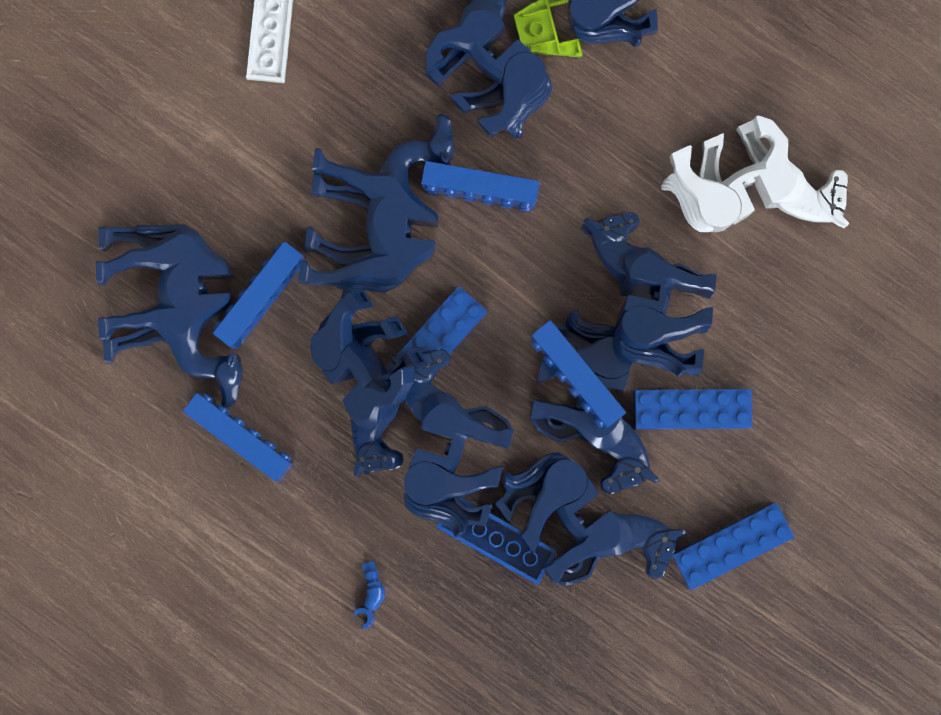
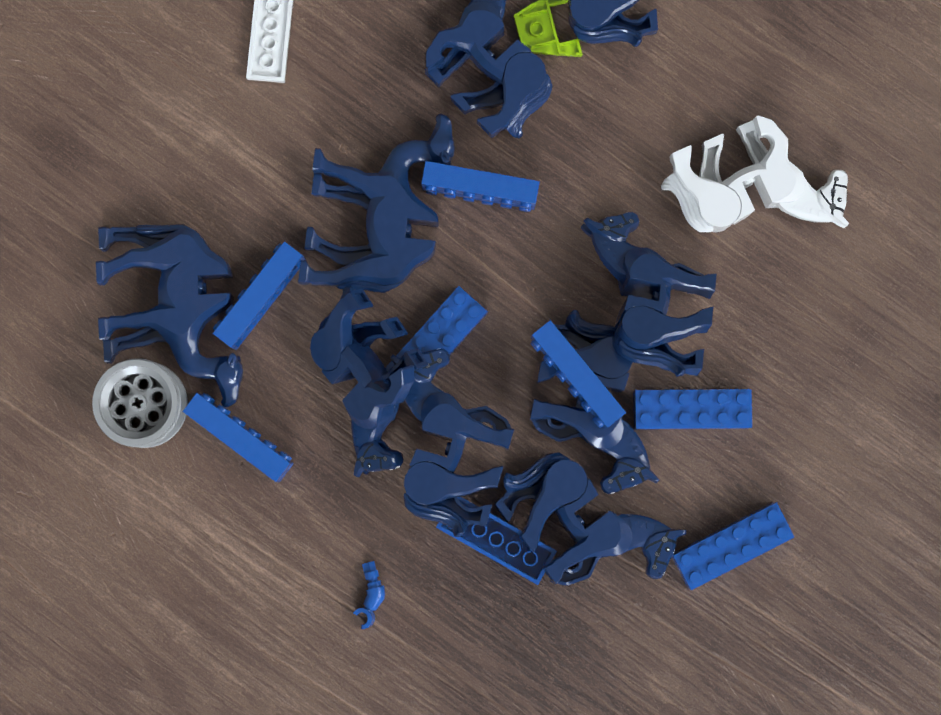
(109, 397): none -> light grey wheel

